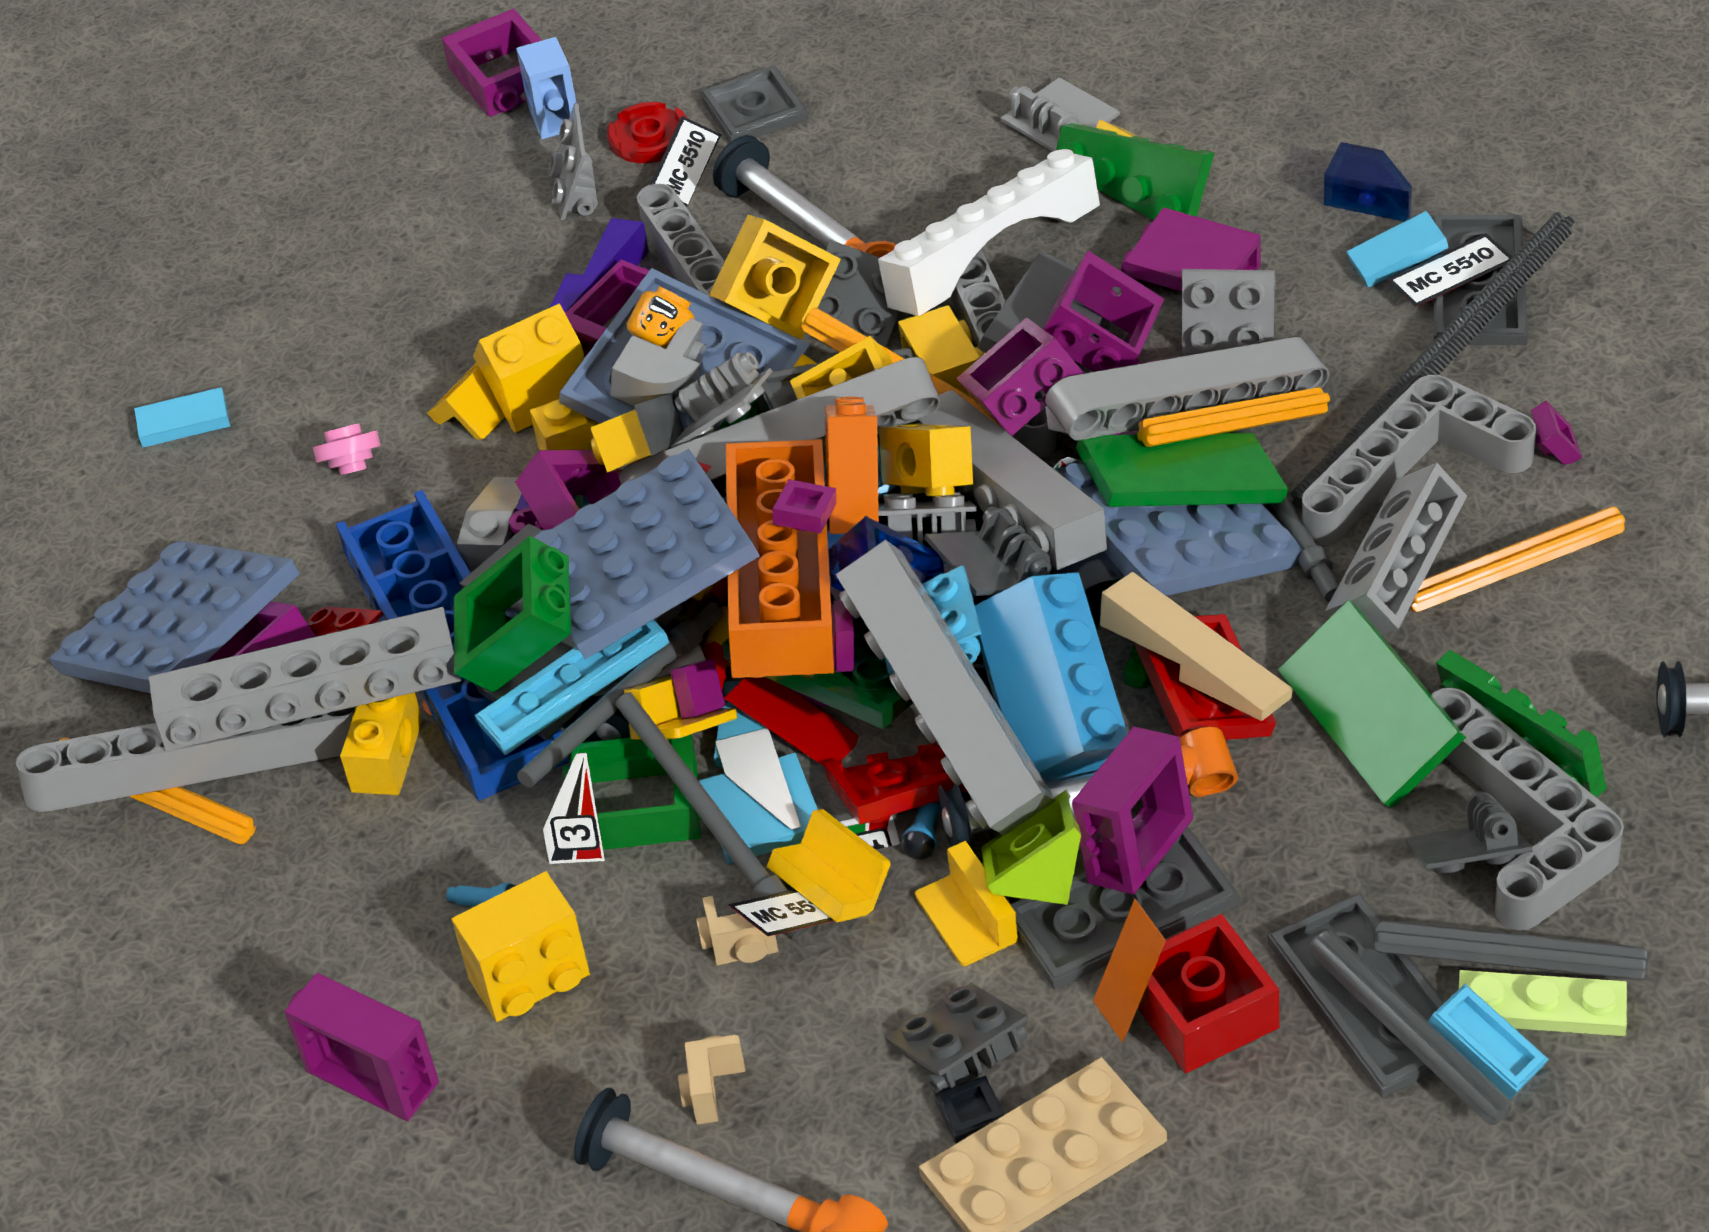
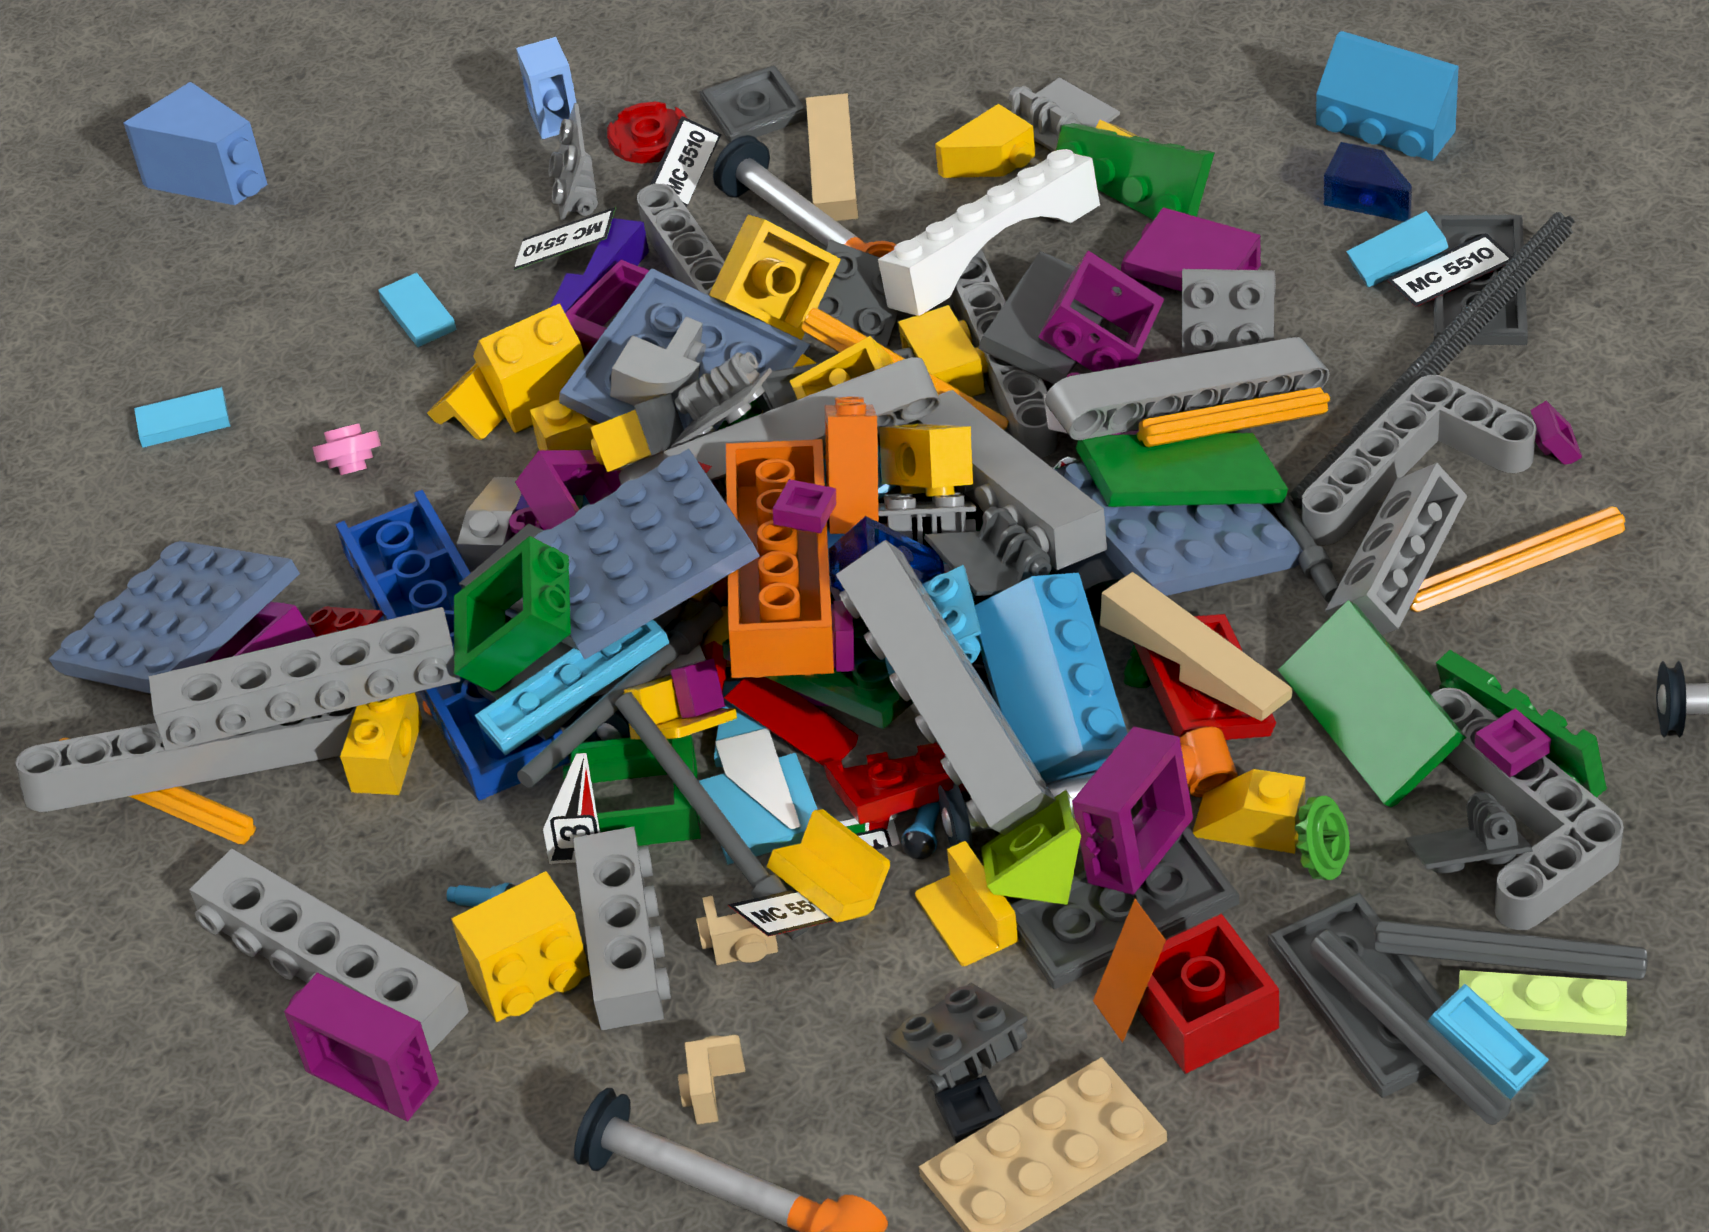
(196, 148): none -> medium blue slope
(311, 937): none -> light grey brick
(417, 309): none -> medium azure tile
(484, 43): magenta window -> none
(564, 238): none -> sticker
(619, 930): none -> light grey brick
(659, 316): light orange head -> none
(832, 156): none -> tan slope
(986, 146): none -> yellow slope
(1012, 373): magenta window -> none
(1253, 811): none -> yellow slope
(1322, 837): none -> bright green gear
(1388, 96): none -> dark azure slope
(1512, 742): none -> magenta plate

